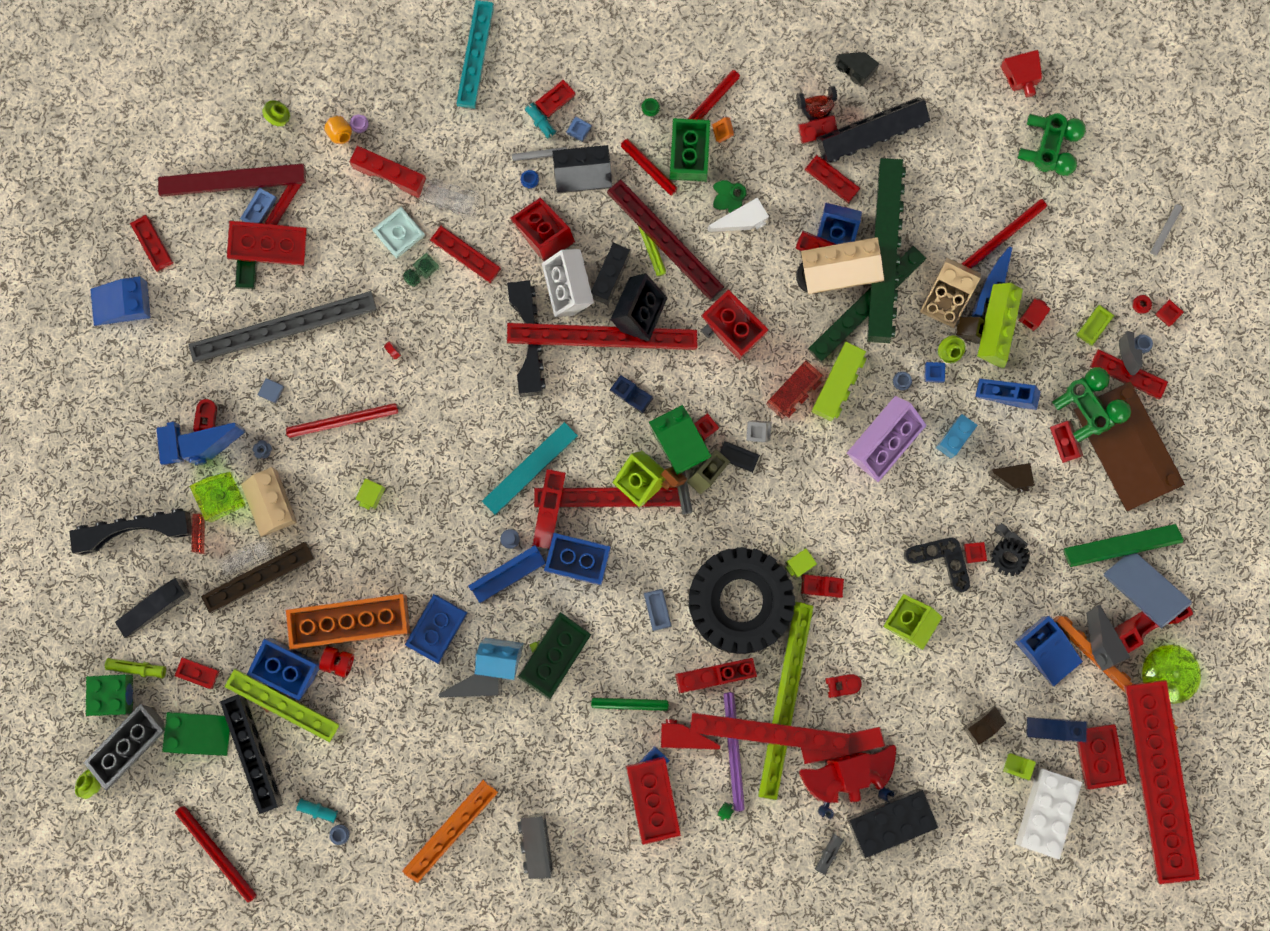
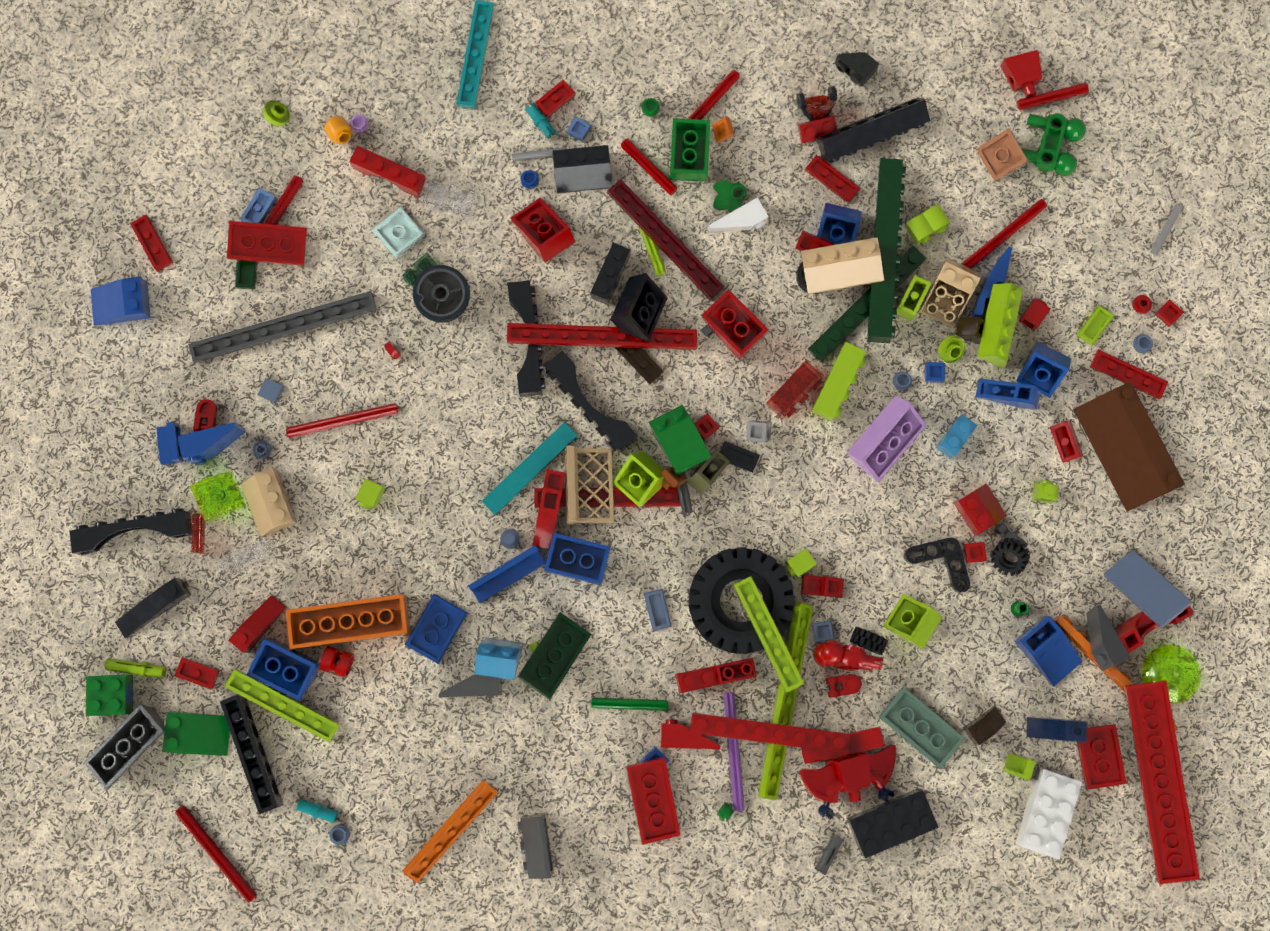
(86, 785): lime plate -> none
(232, 180): dark red tile -> none
(257, 625): none -> red slope
(258, 577): dark brown plate -> none
(446, 308): none -> dark grey wheel
(465, 254): red tile -> none
(567, 282): white brick -> none
(572, 489): none -> tan fence
(617, 431): none -> black arch
(631, 394): dark blue slope -> none
(641, 363): none -> dark brown tile
(768, 634): none -> lime plate
(823, 631): none -> sand blue tile
(845, 657): none -> red piece
(868, 640): none -> black tyre
(913, 297): none -> lime brick
(921, 727): none -> sand green plate
(927, 224): none -> lime brick
(980, 509): none -> red slope
(1002, 154): none -> nougat plate
(1014, 477): dark brown slope -> none
(1016, 611): none -> green pin
(1044, 369): none -> blue slope
(1045, 491): none -> lime brick
(1052, 96): none -> red axle
(1091, 406): green piece -> none
(1123, 545): green tile -> none
(1131, 357): dark grey slope -> none

